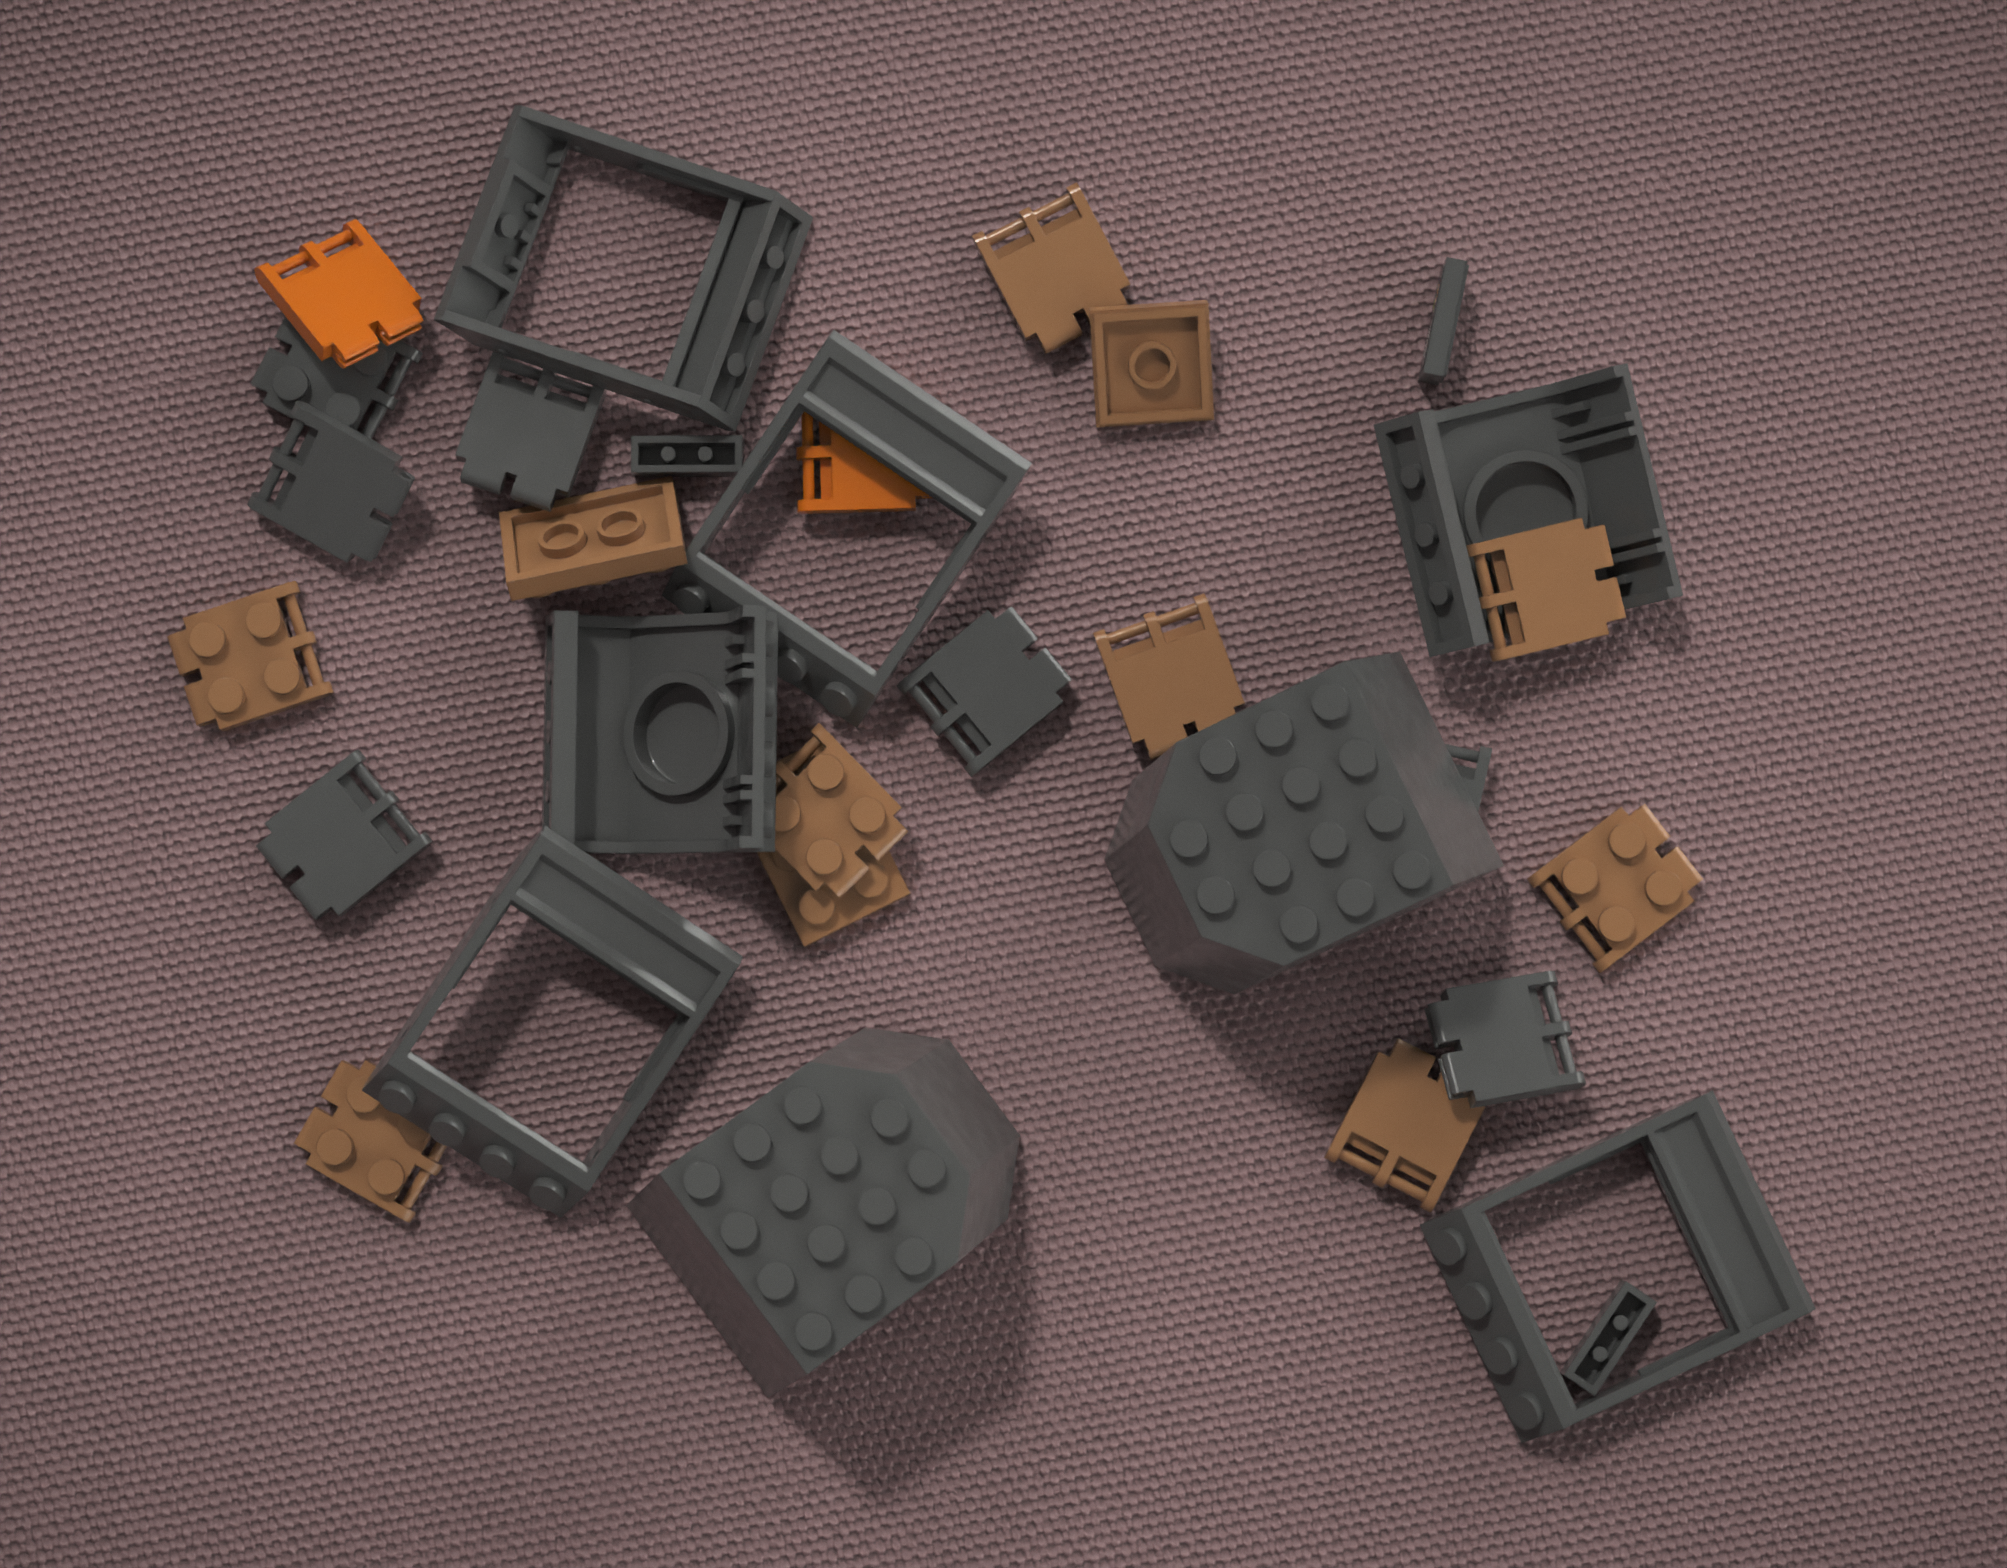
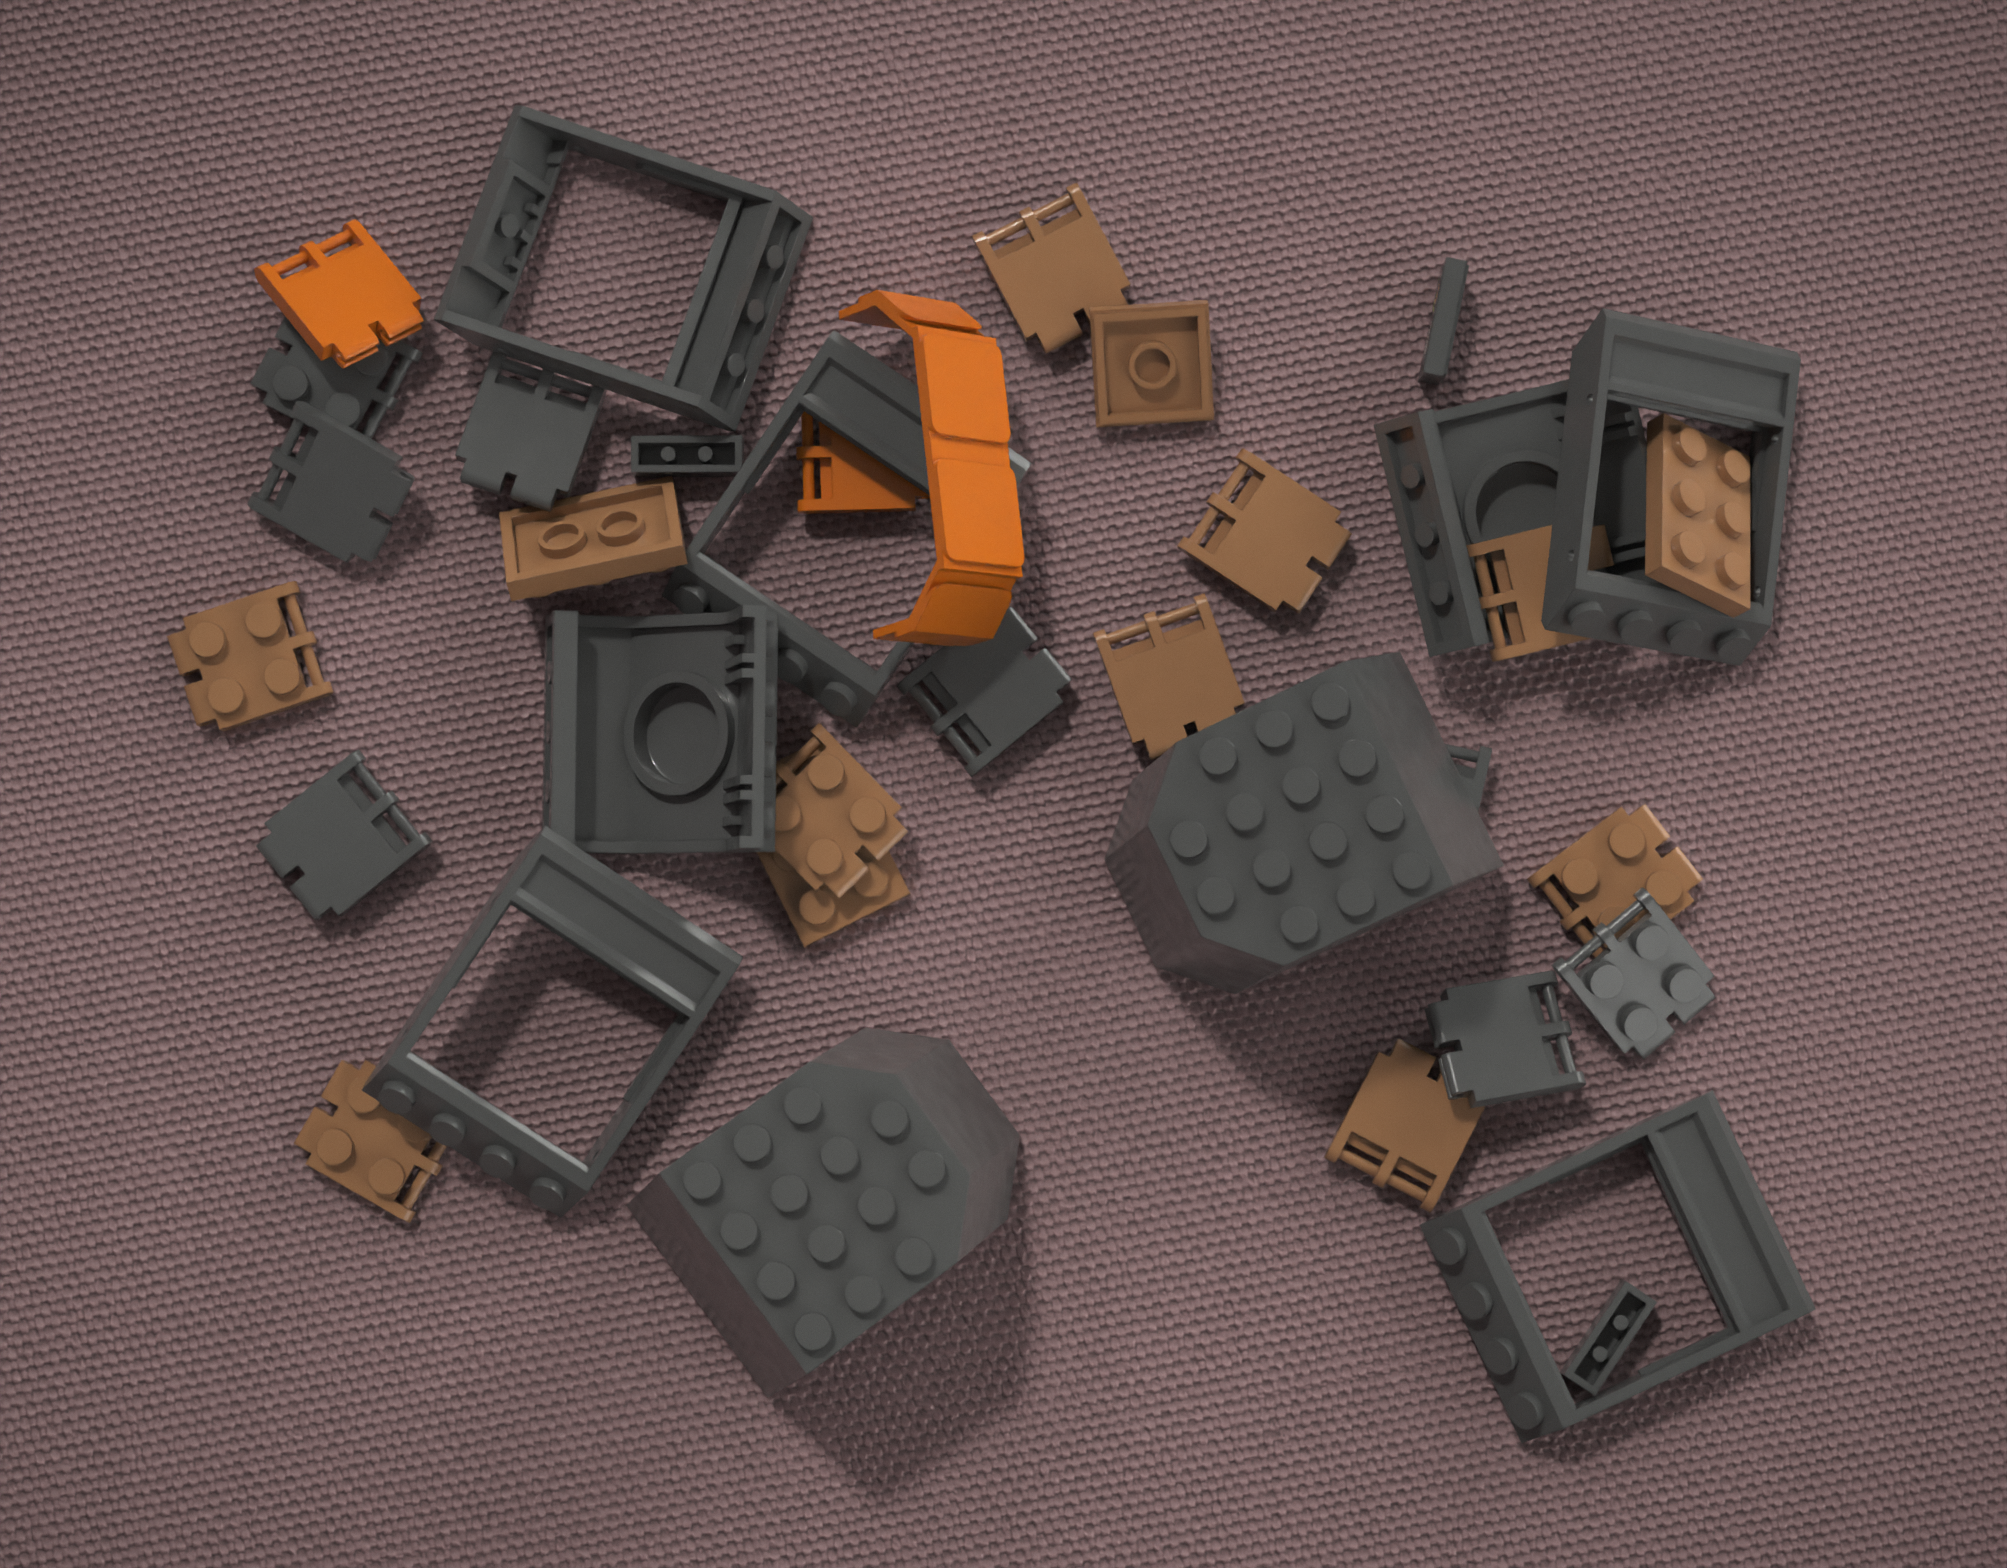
(966, 470): none -> orange windscreen
(1268, 535): none -> medium nougat plate
(1638, 977): none -> dark grey plate
(1690, 377): none -> dark grey window
(1697, 515): none -> medium nougat plate

